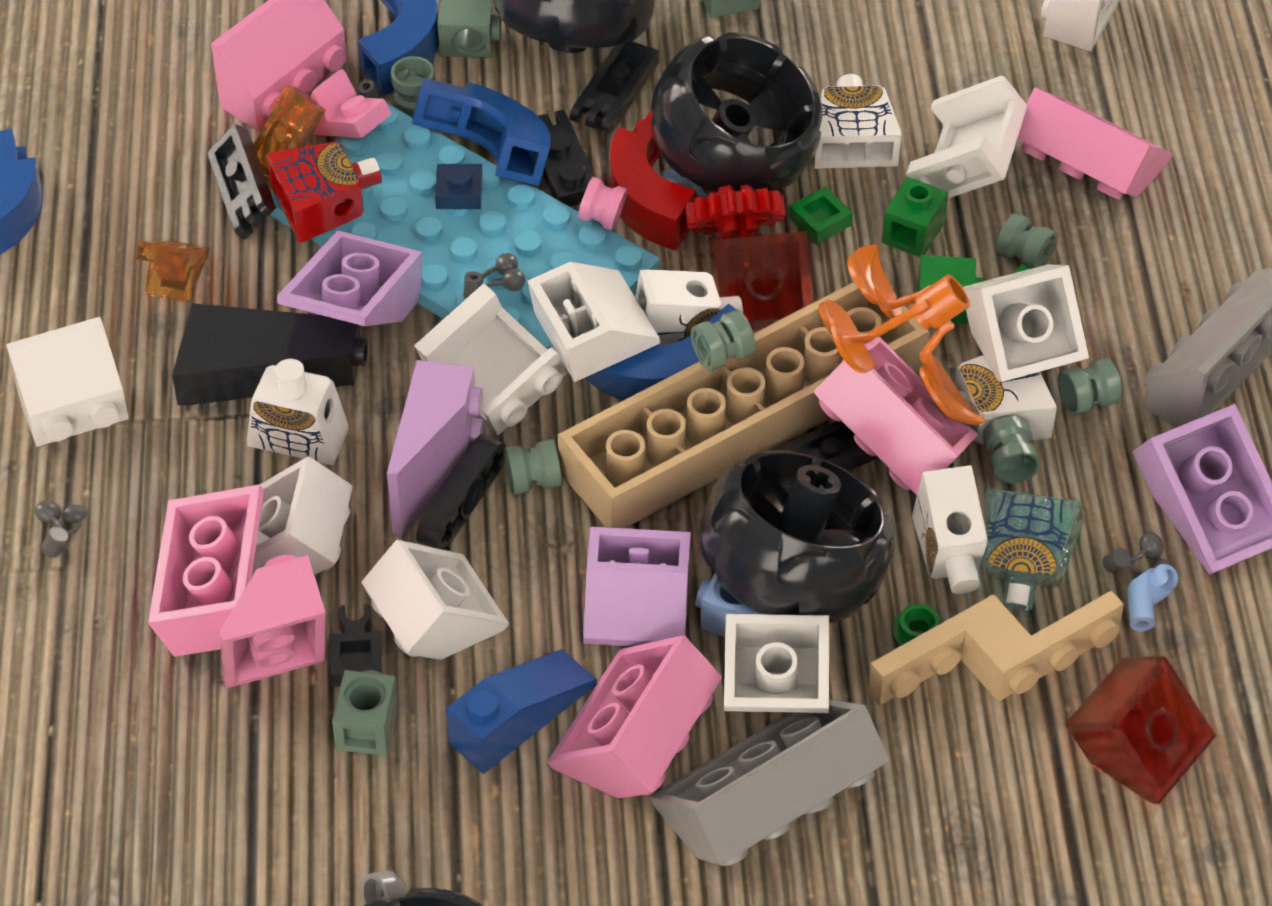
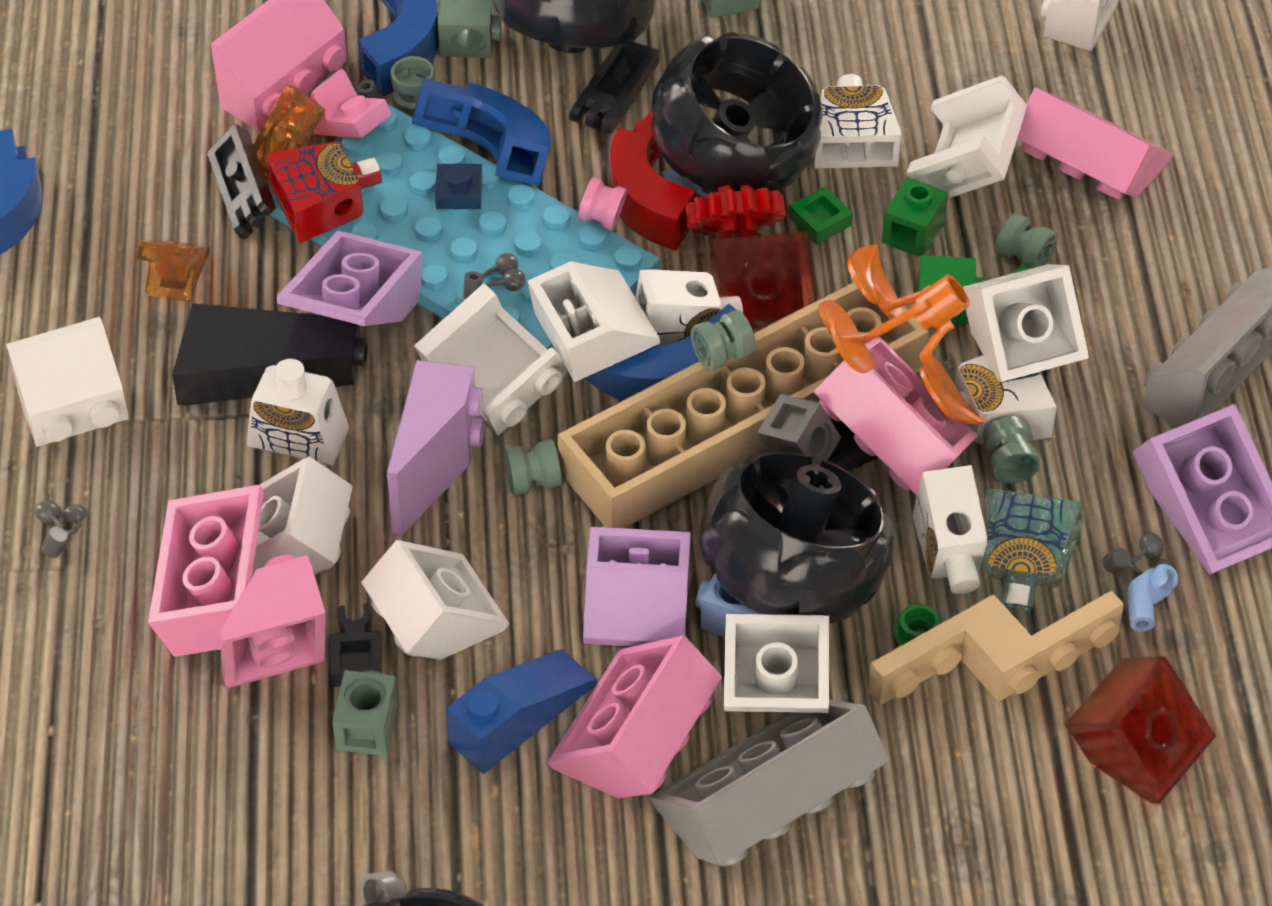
(461, 493): black beam -> none
(566, 167): black hinge -> none
(799, 427): none -> dark grey brick
(1090, 386): sand green wheel -> none

